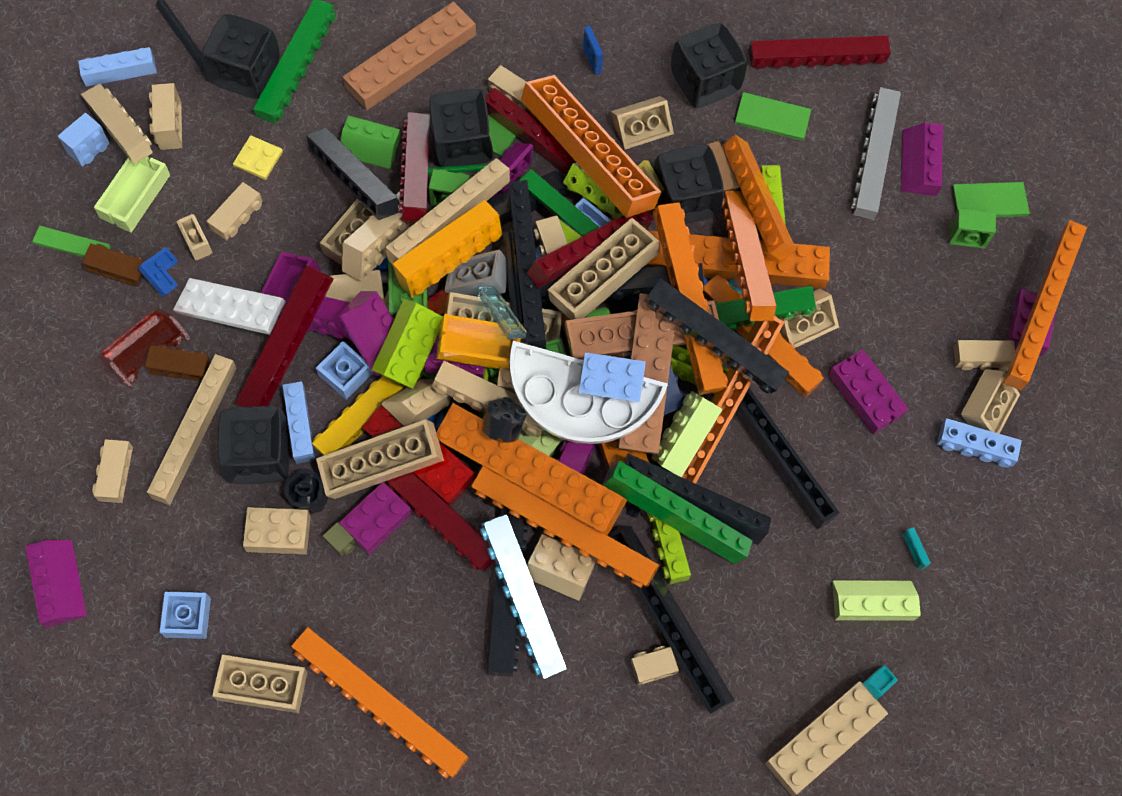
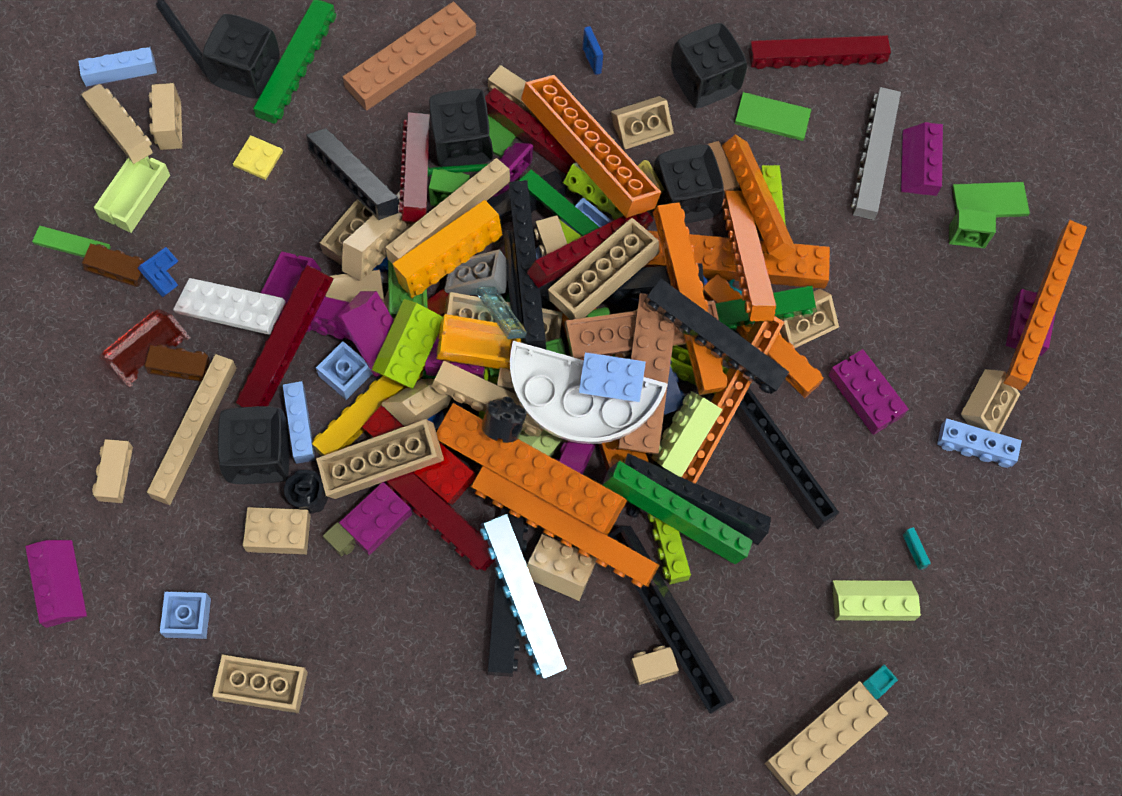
(83, 139): light blue brick -> none
(194, 237): tan brick -> none
(235, 211): tan brick -> none
(371, 141): bright green slope -> none
(380, 703): orange brick -> none
(983, 354): tan brick -> none

